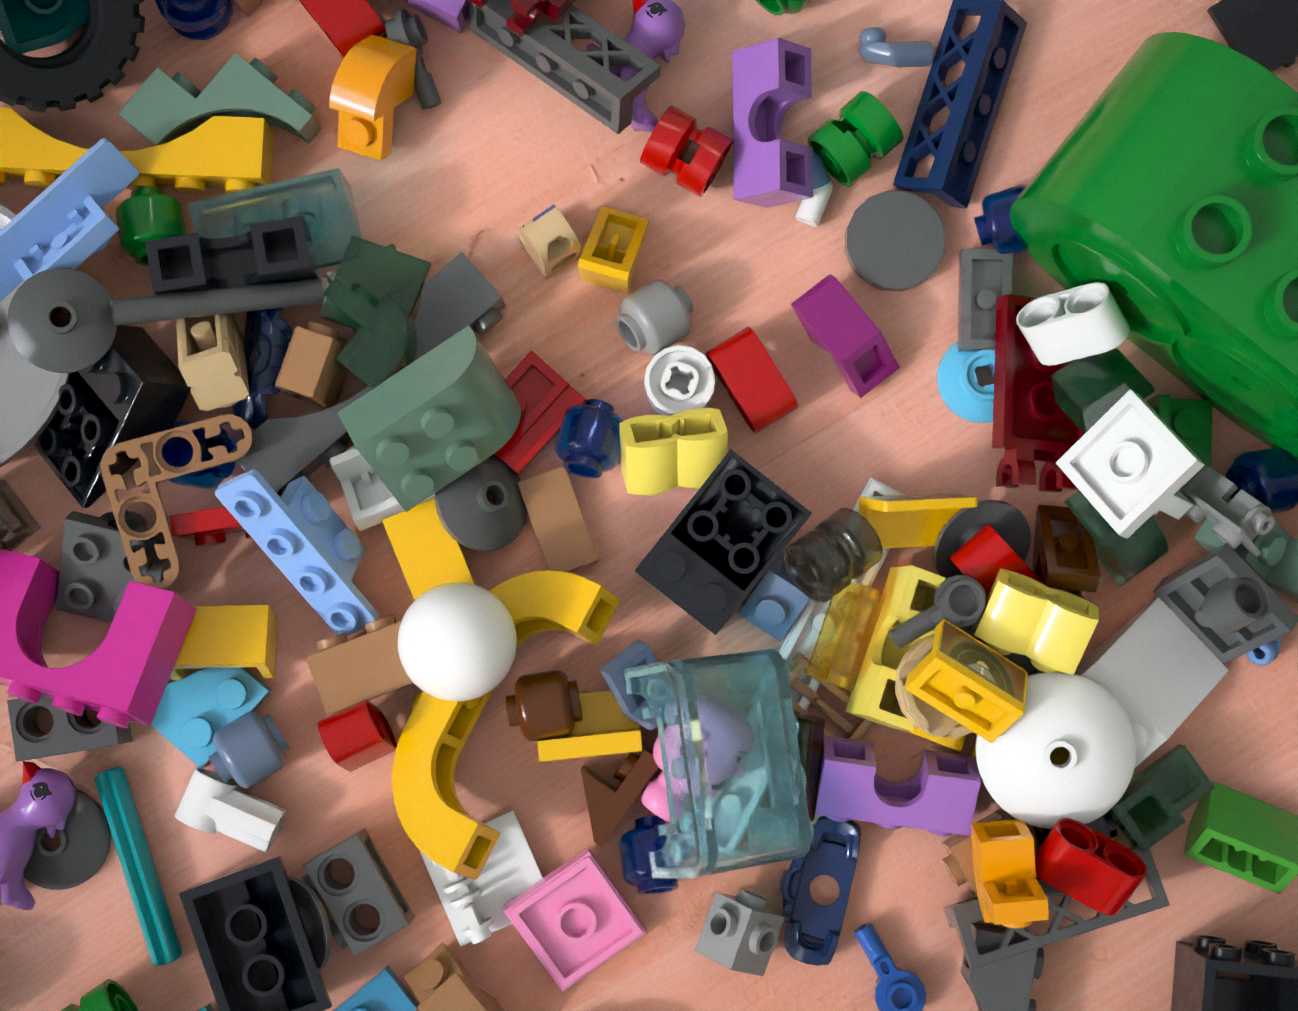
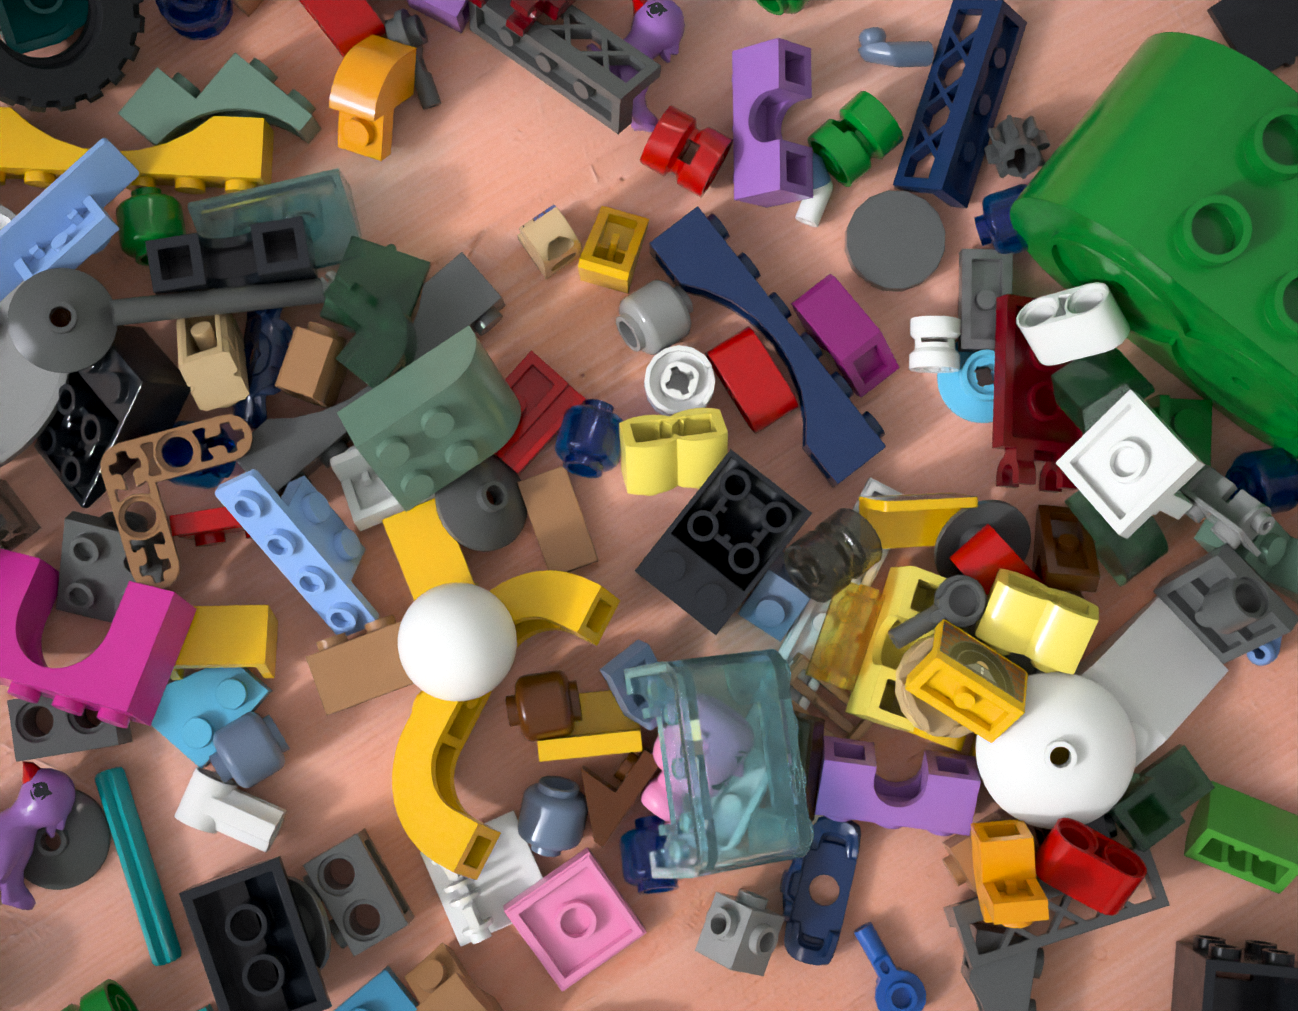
(357, 735): red beam -> none
(552, 815): none -> sand blue head
(705, 266): none -> dark blue arch
(934, 344): none -> white wheel
(1016, 147): none -> dark grey gear

